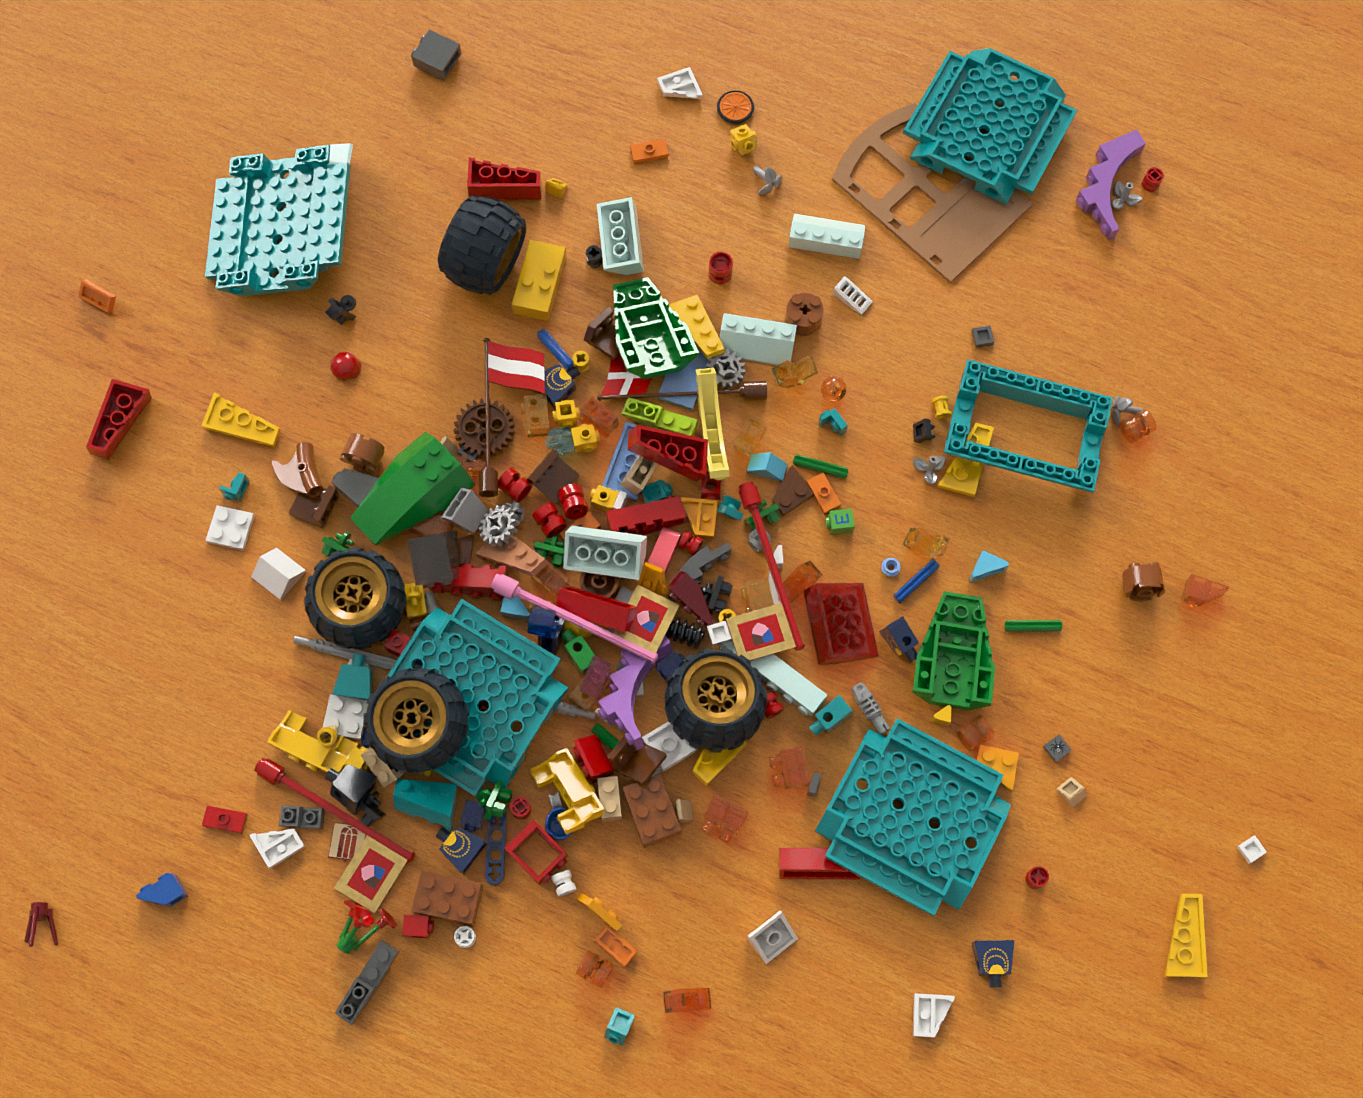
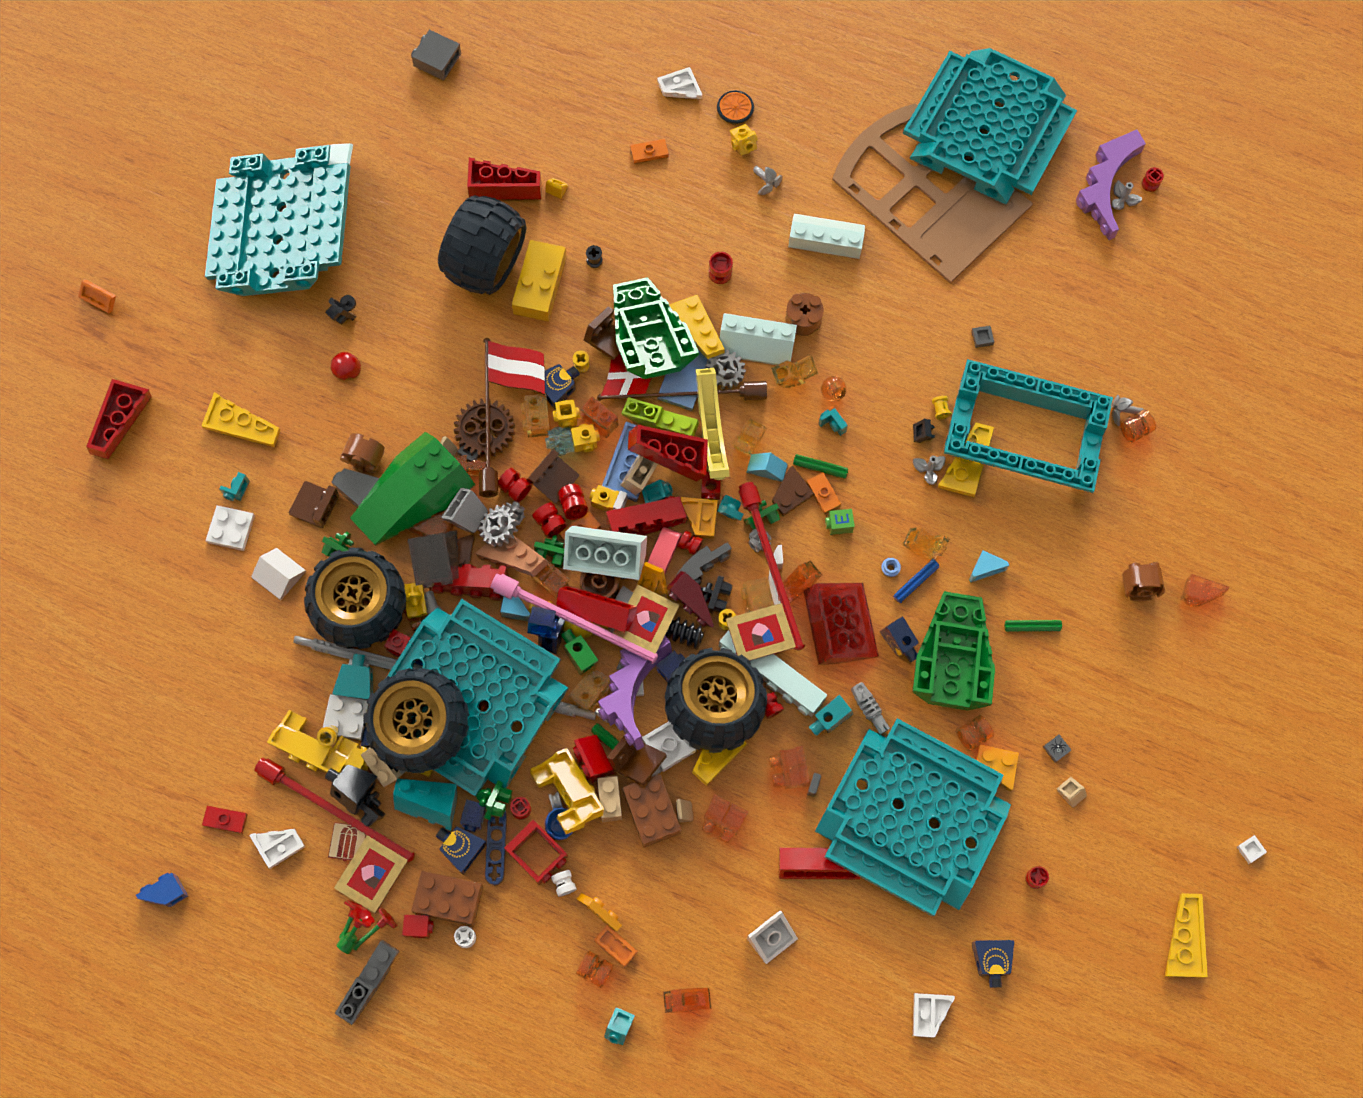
(39, 912): dark red plant -> none
(300, 472): pin -> none
(301, 817): dark grey slope -> none
(555, 349): blue axle -> none
(596, 677): clear pink slope -> none
(620, 236): light aqua slope -> none
(719, 633): white tile -> none
(850, 286): white slope -> none
(943, 717): yellow slope -> none

